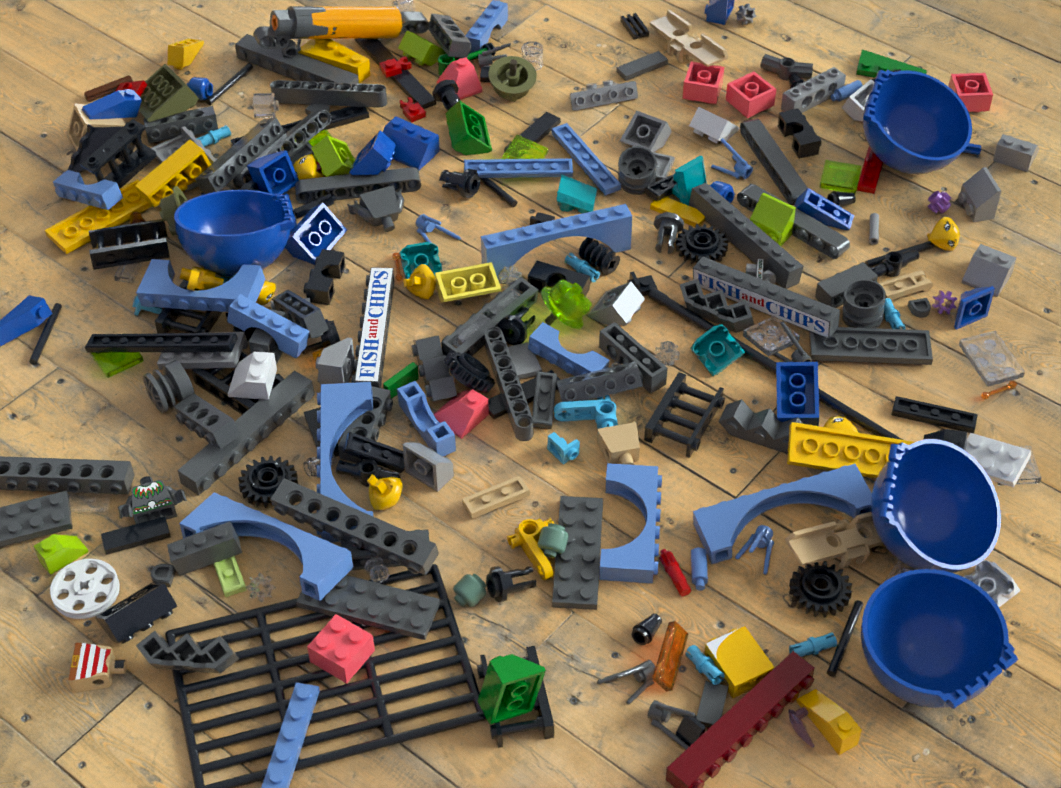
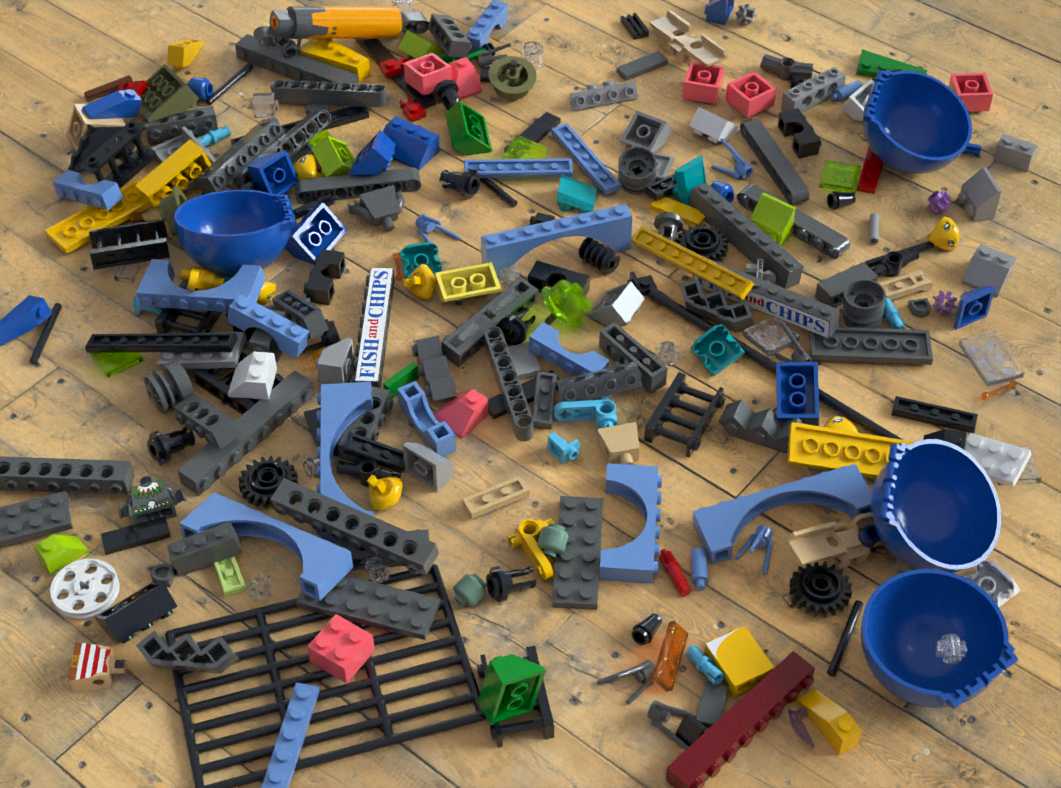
(162, 446): none -> black piece
(426, 73): none -> coral brick
(469, 371): black gear -> none
(582, 266): medium azure pin -> none
(692, 262): none -> yellow tile
(814, 645): medium azure pin -> none
(824, 210): blue slope -> none
(868, 536): none -> dark blue bush
(951, 649): none -> clear gear

